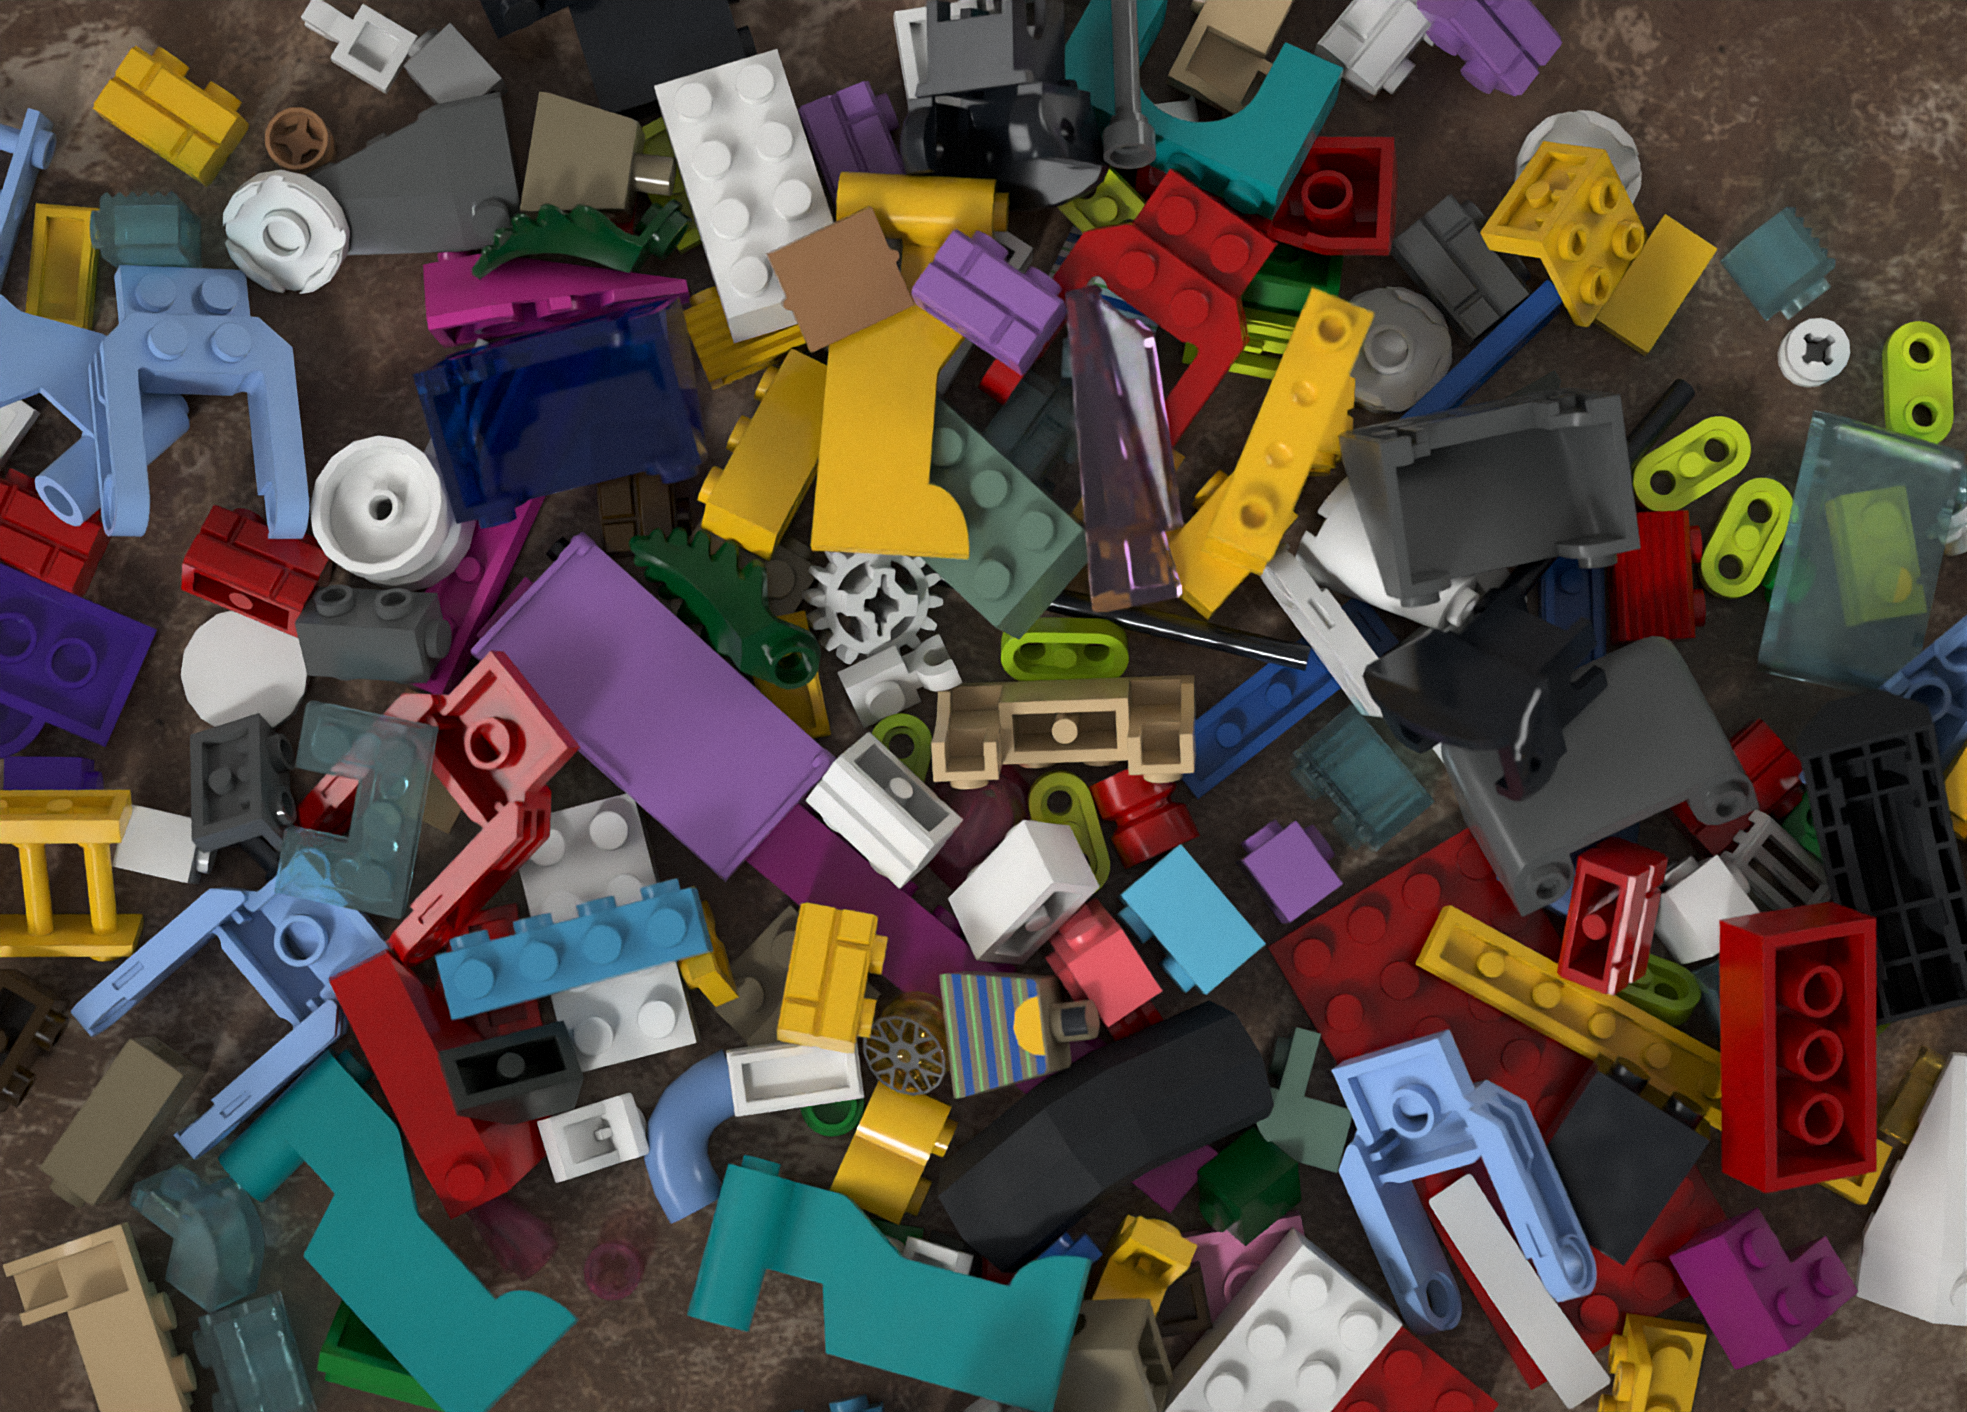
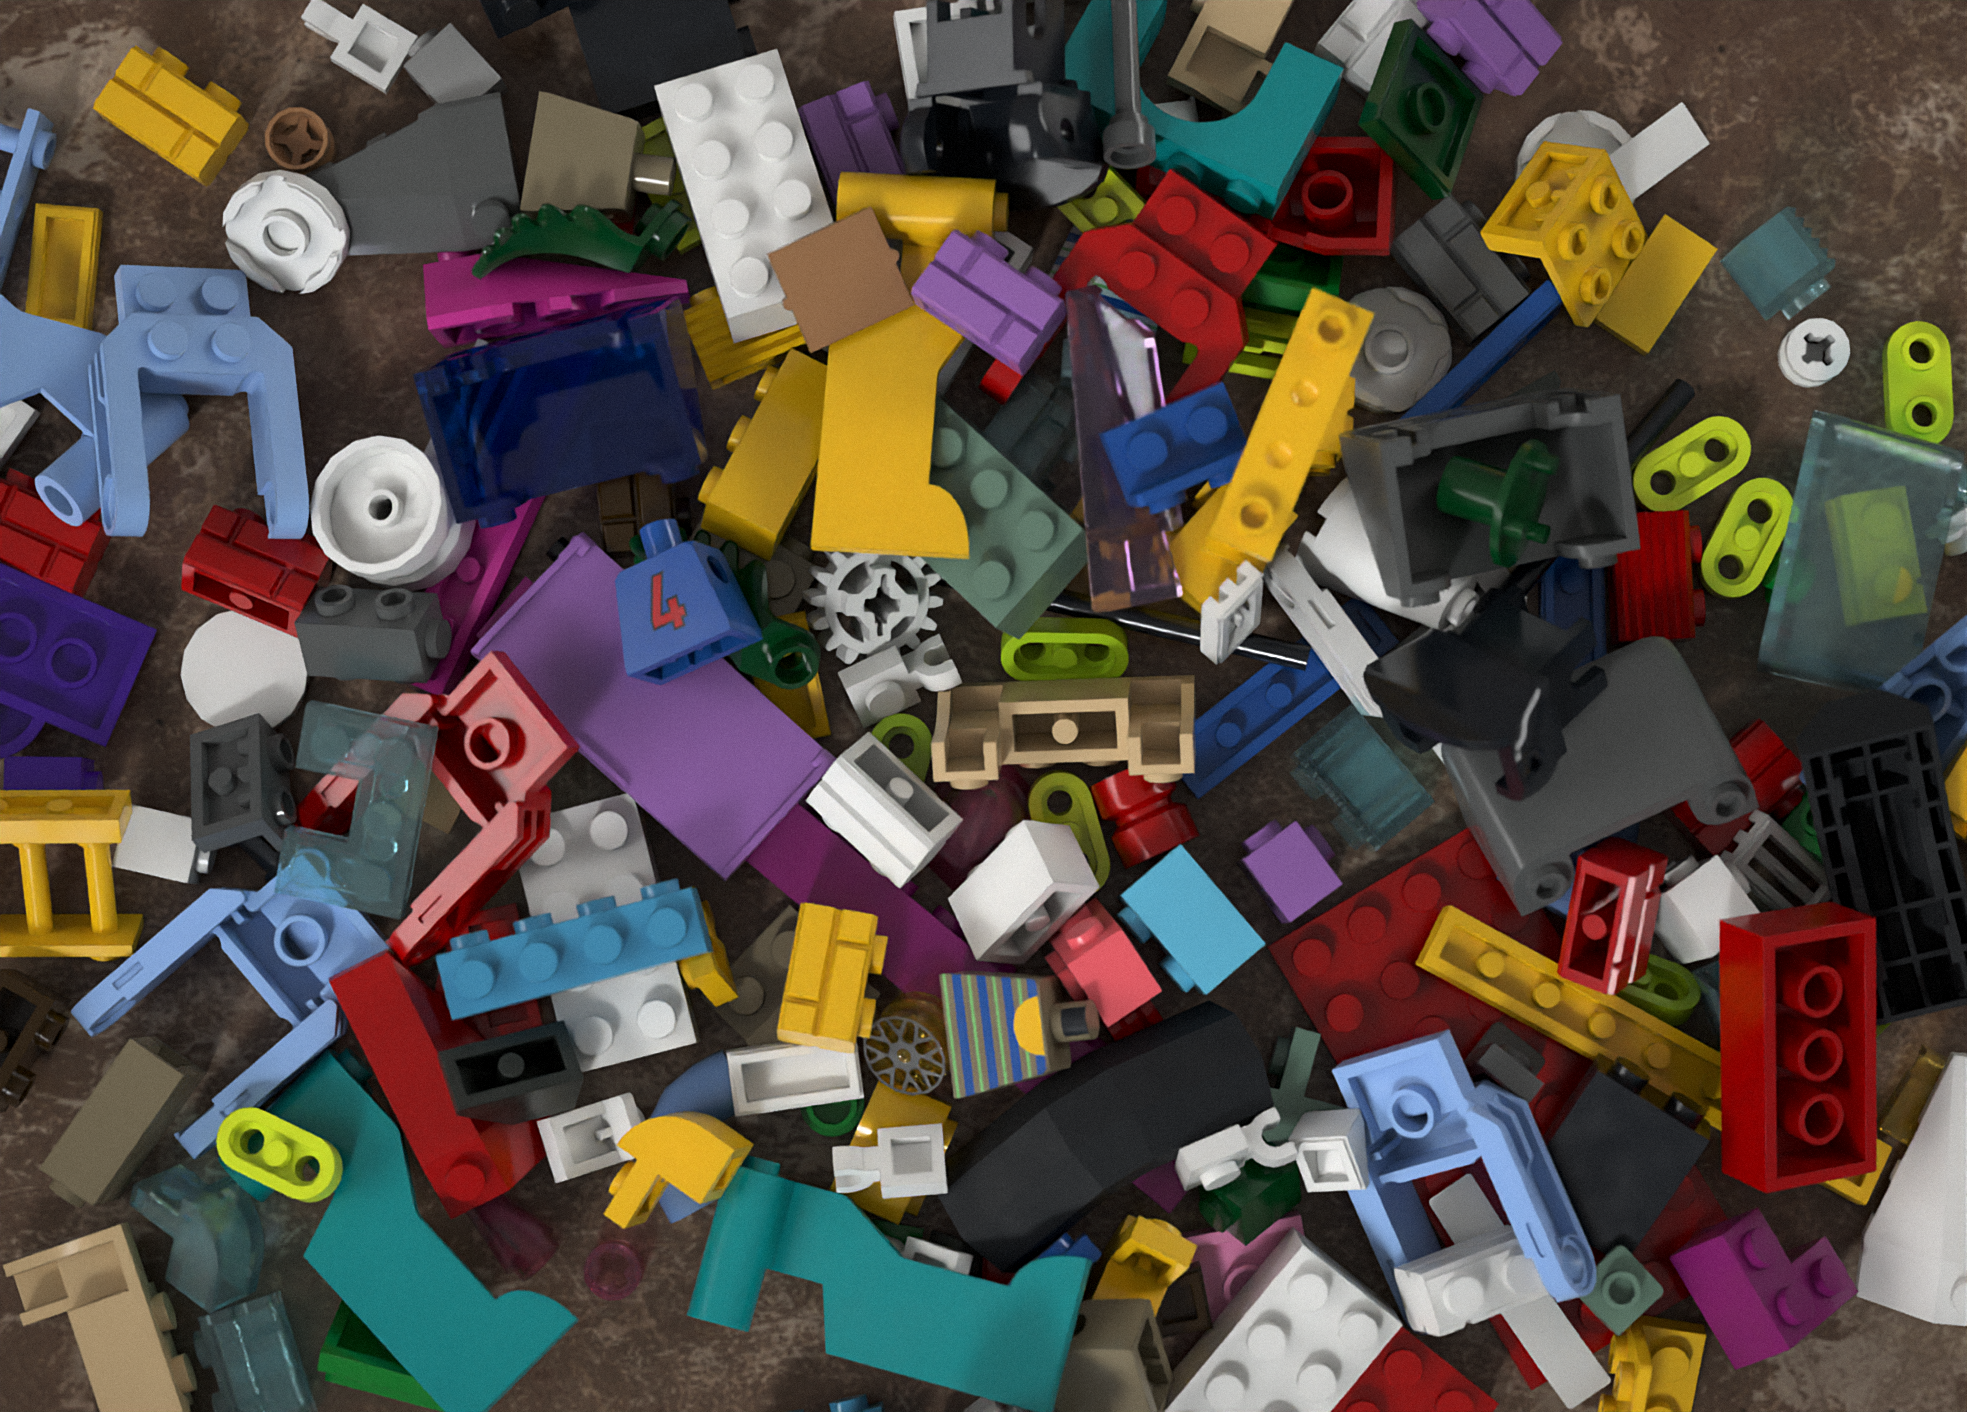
(146, 231): clear light blue brick -> none
(282, 1156): none -> neon yellow plate
(679, 1149): none -> yellow brick
(680, 607): none -> blue torso
(905, 1161): none -> white plate
(1176, 448): none -> blue bracket
(1218, 1157): none -> white plate
(1238, 606): none -> white tile
(1331, 1150): none -> white slope
(1421, 109): none -> dark green tile
(1468, 1282): none -> white brick
(1501, 498): none -> dark green piece
(1506, 1062): none -> dark grey bracket
(1621, 1290): none -> sand green bracket
(1658, 150): none -> white sticker

